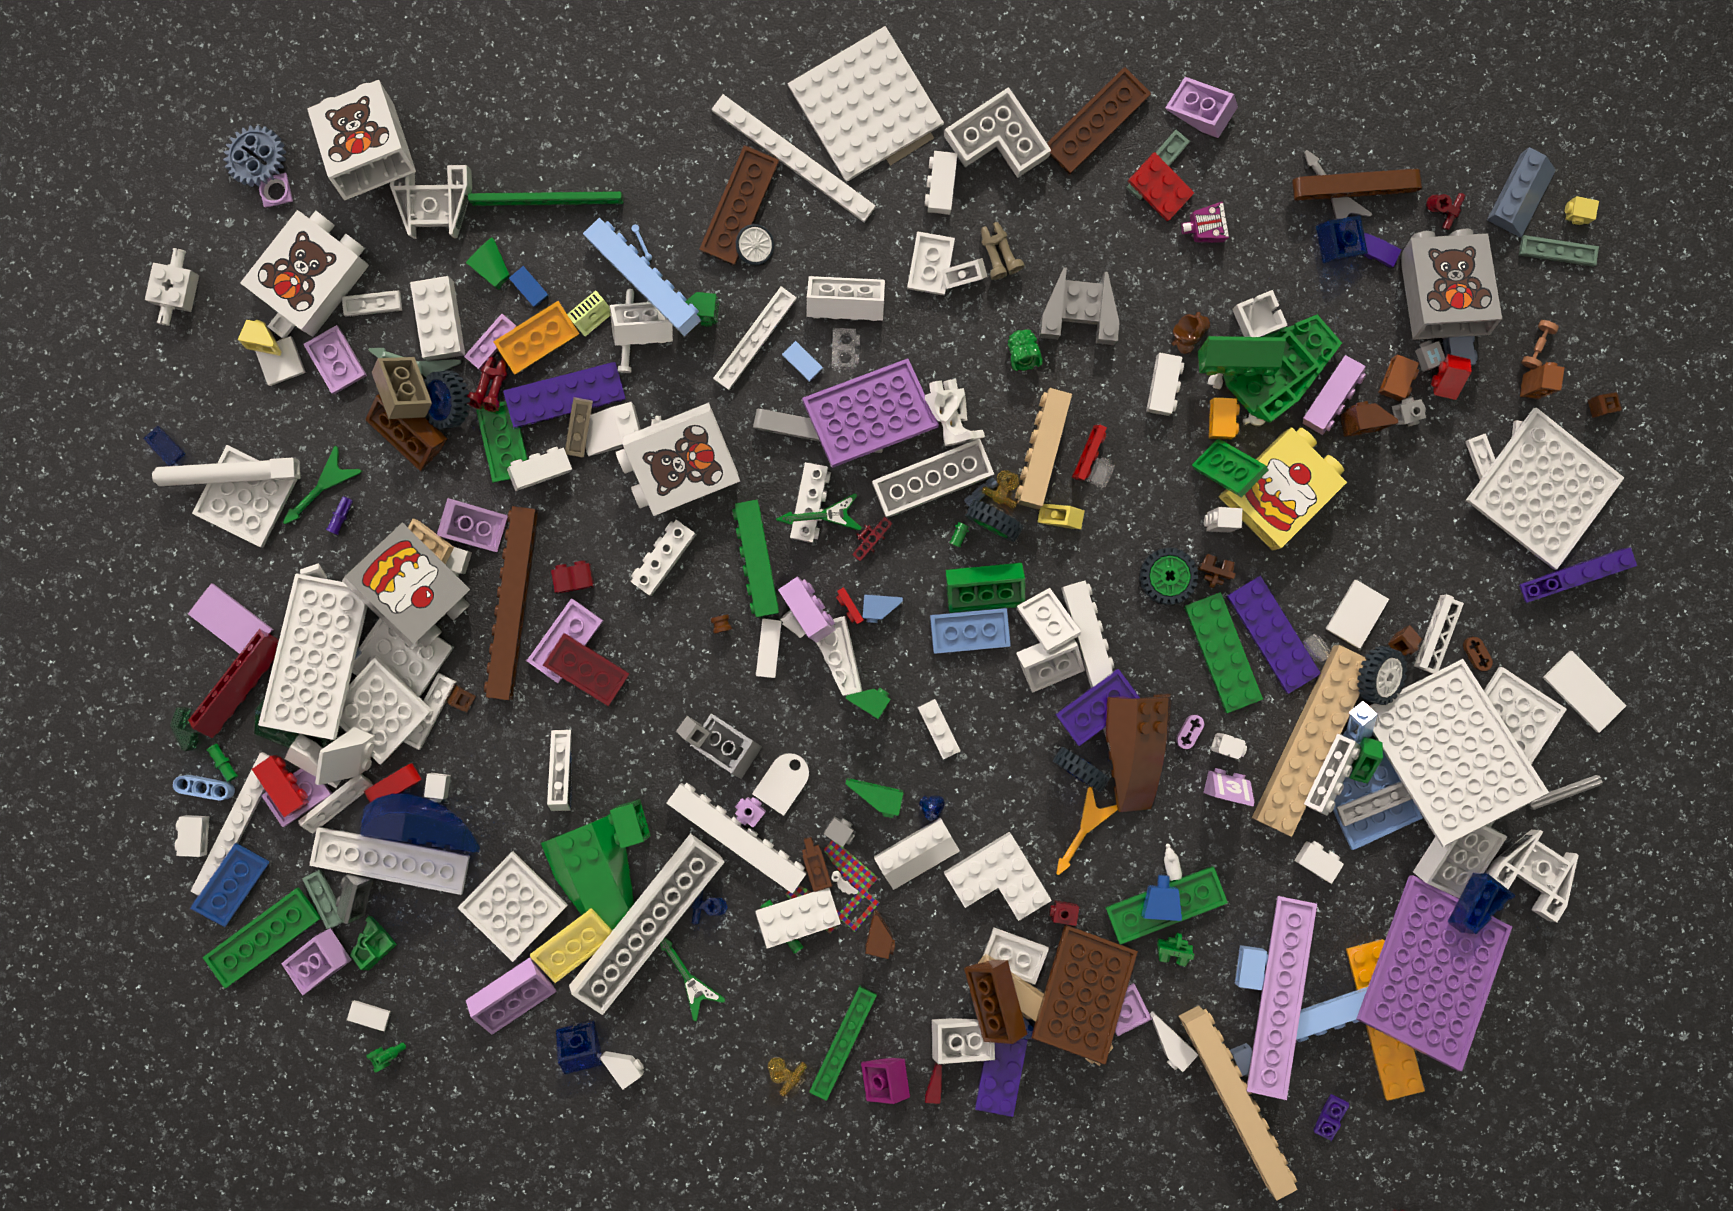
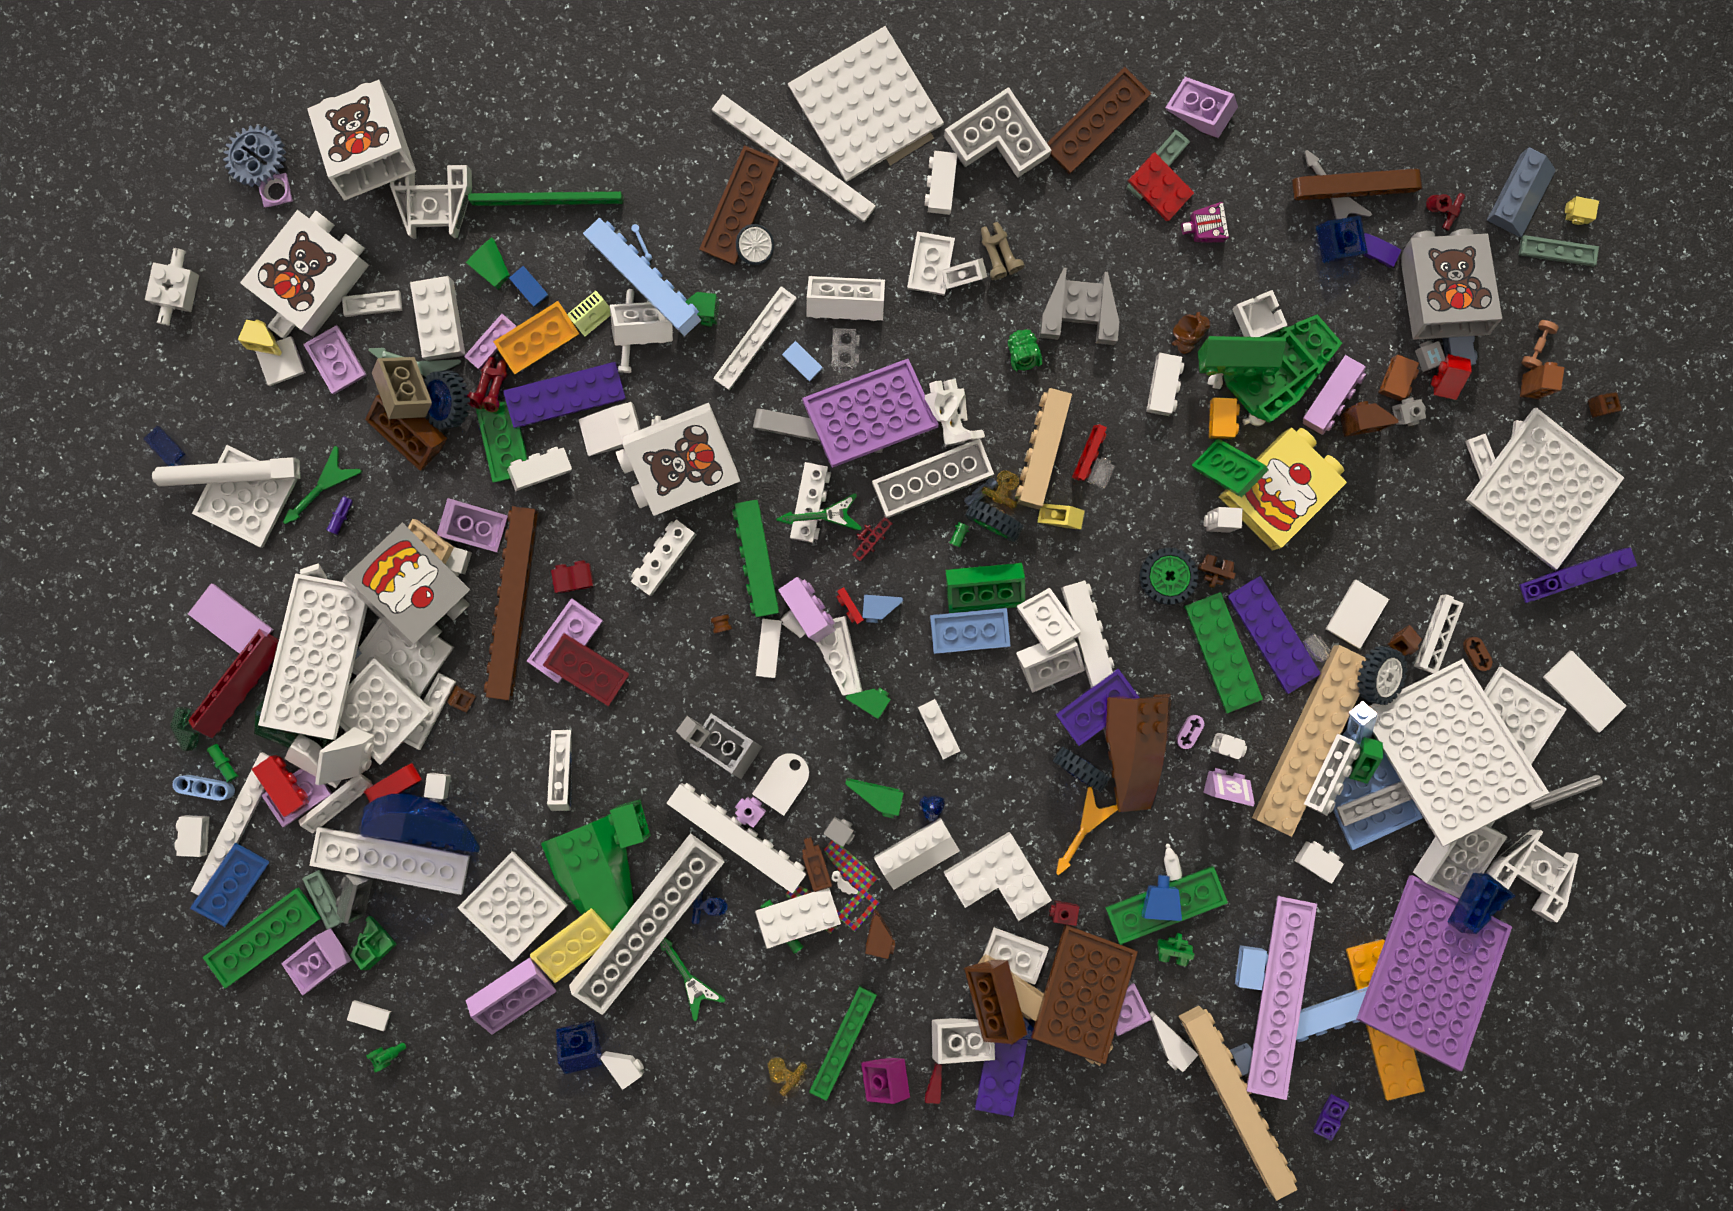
(578, 427): dark tan plate -> none

